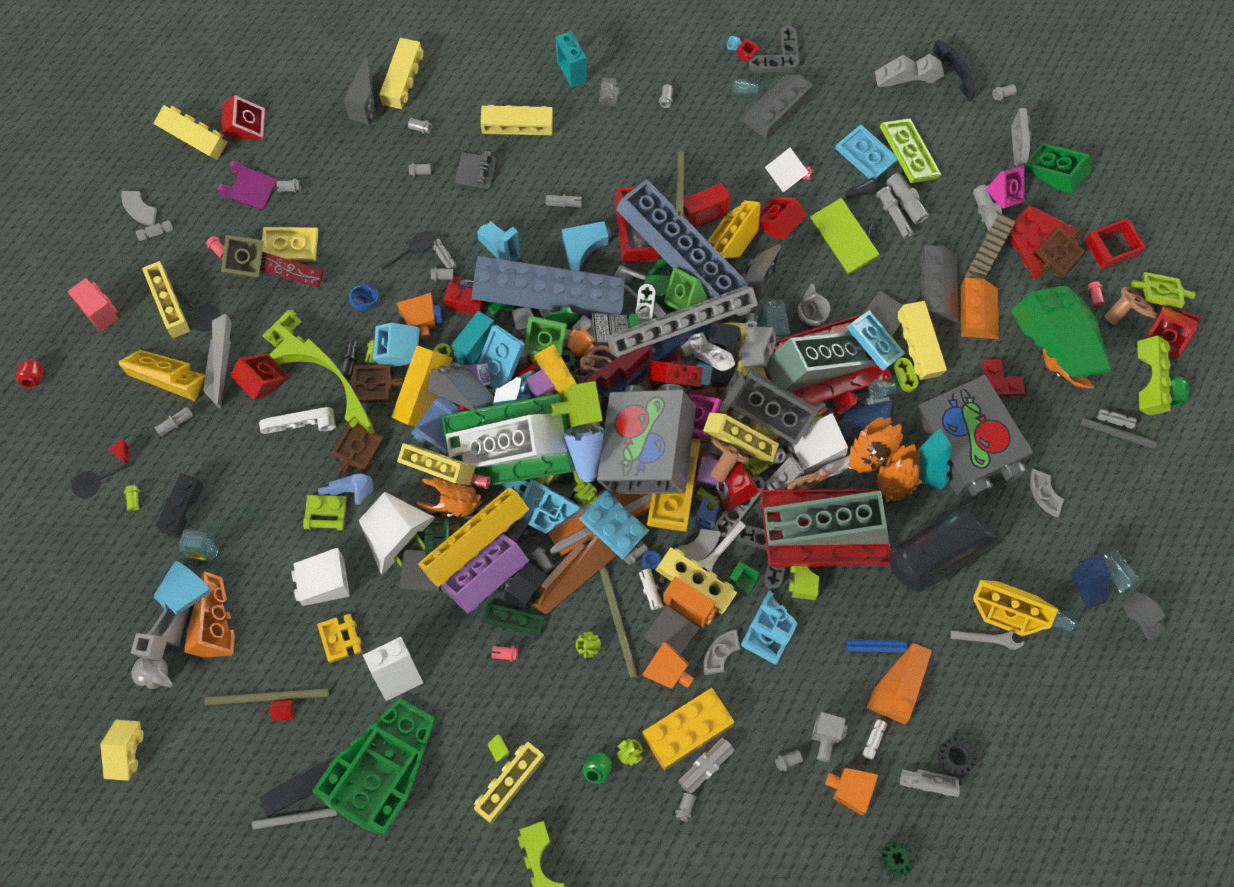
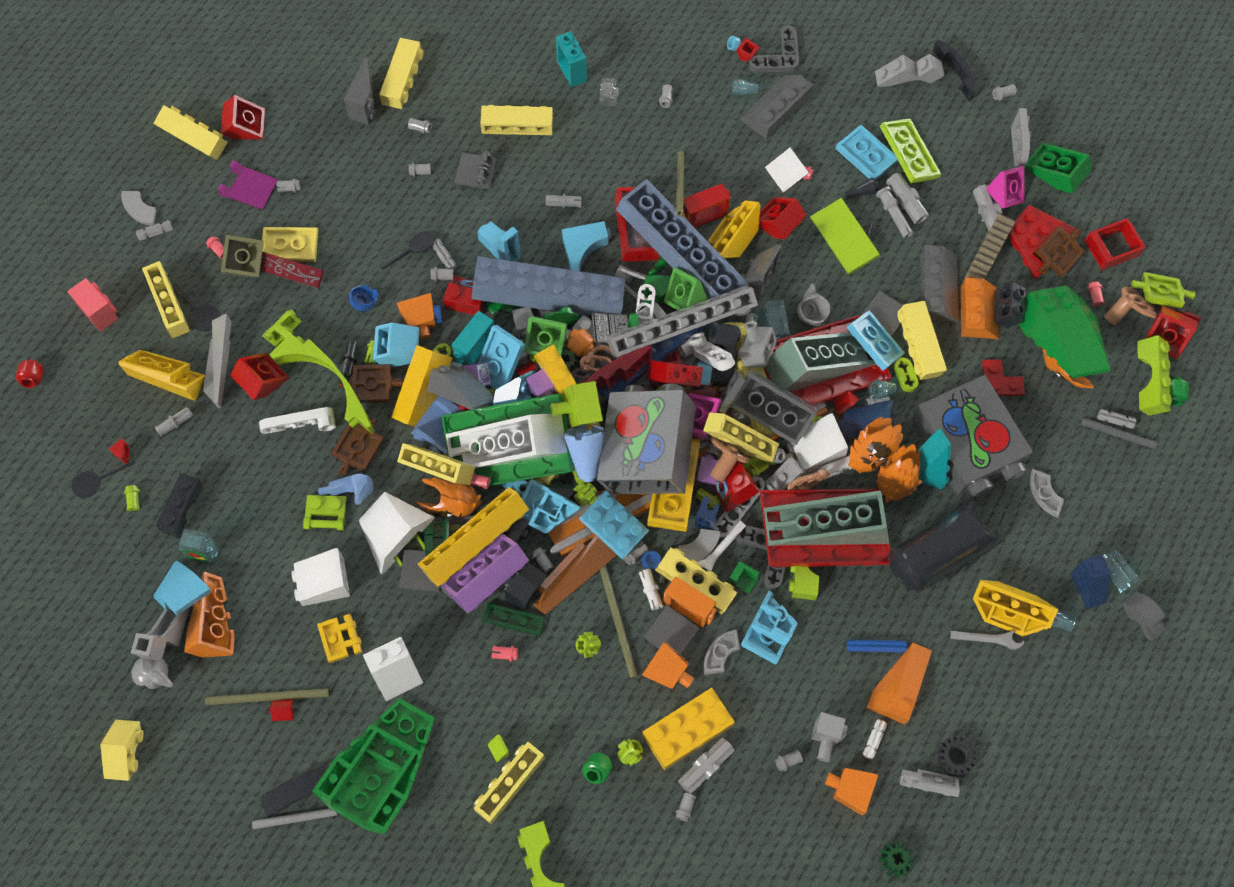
(1010, 305): none -> black brick

